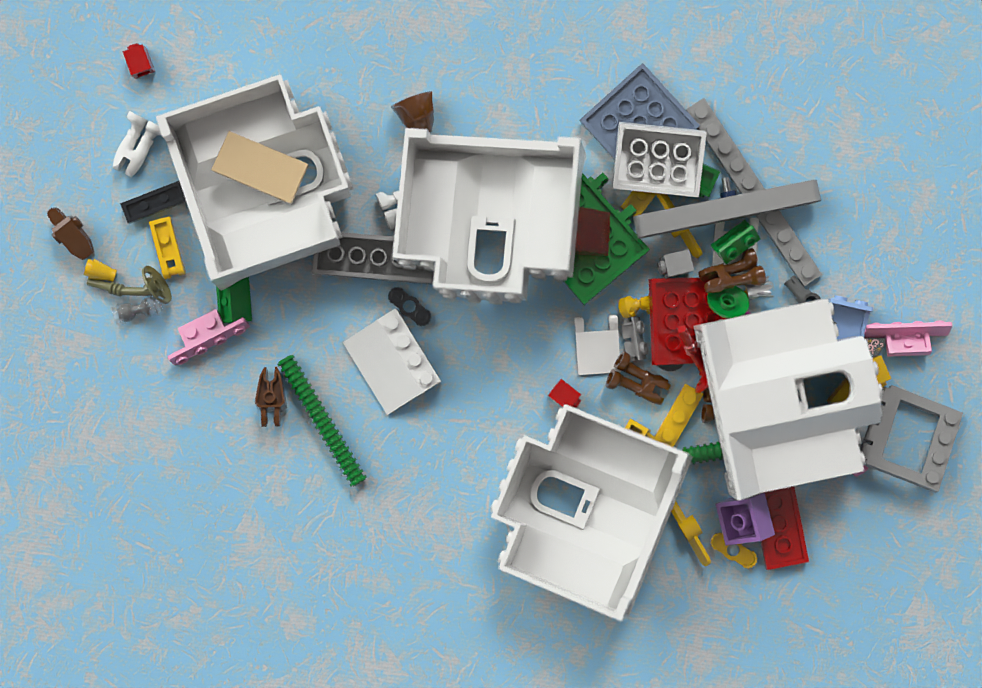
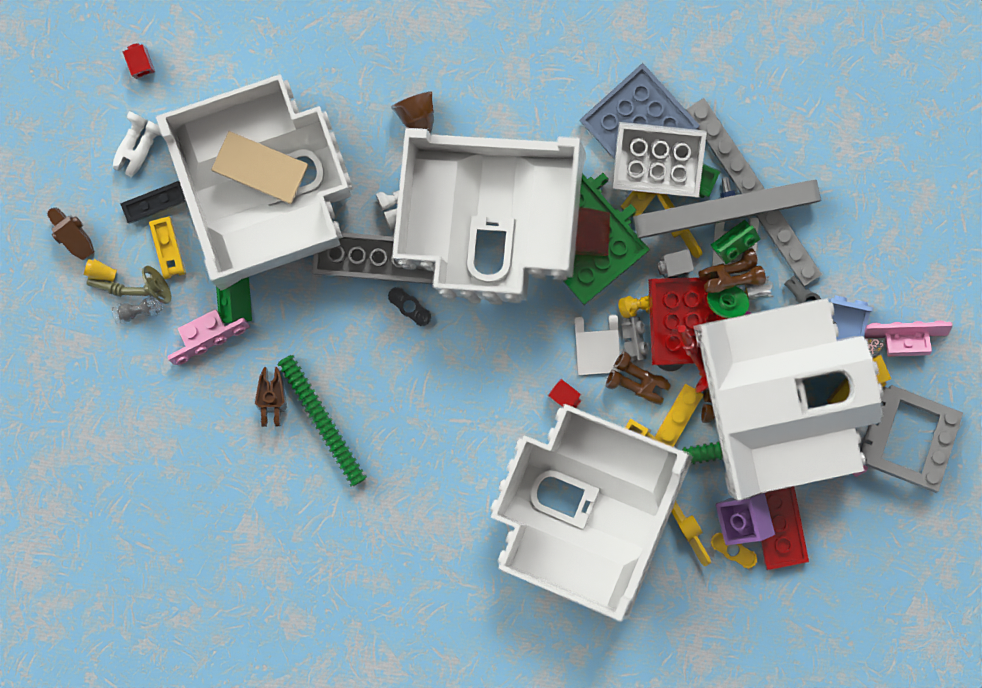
(391, 361): white slope -> none

